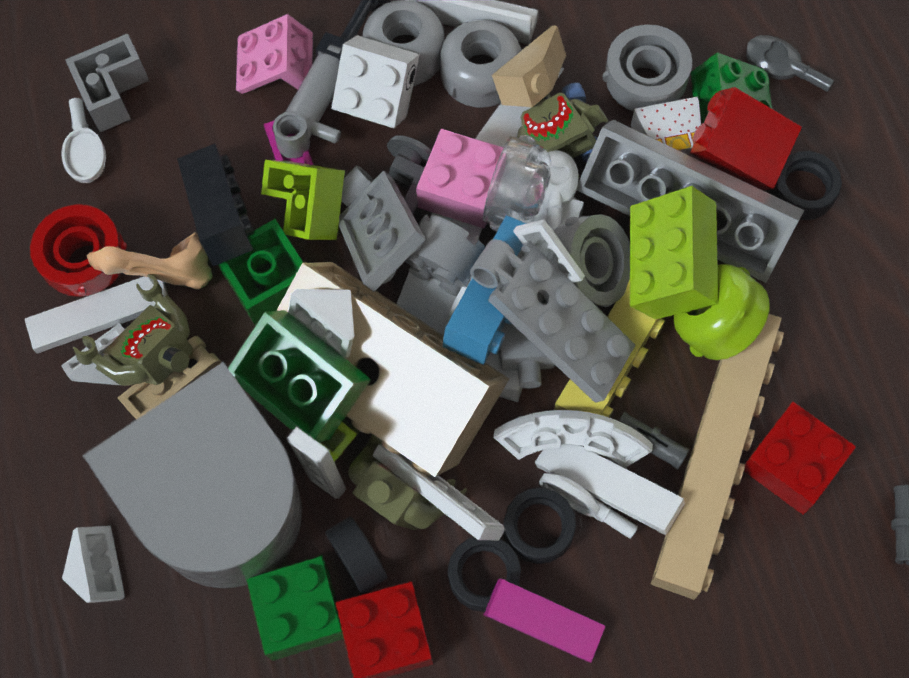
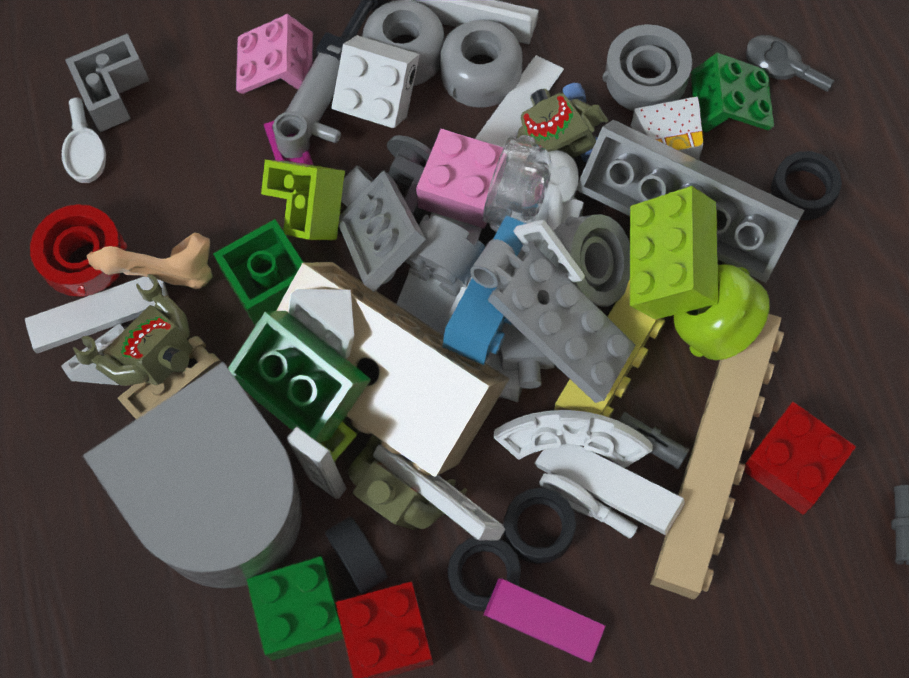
(93, 565): white slope -> none
(216, 204): black brick -> none
(532, 71): tan slope -> none
(745, 138): red brick -> none

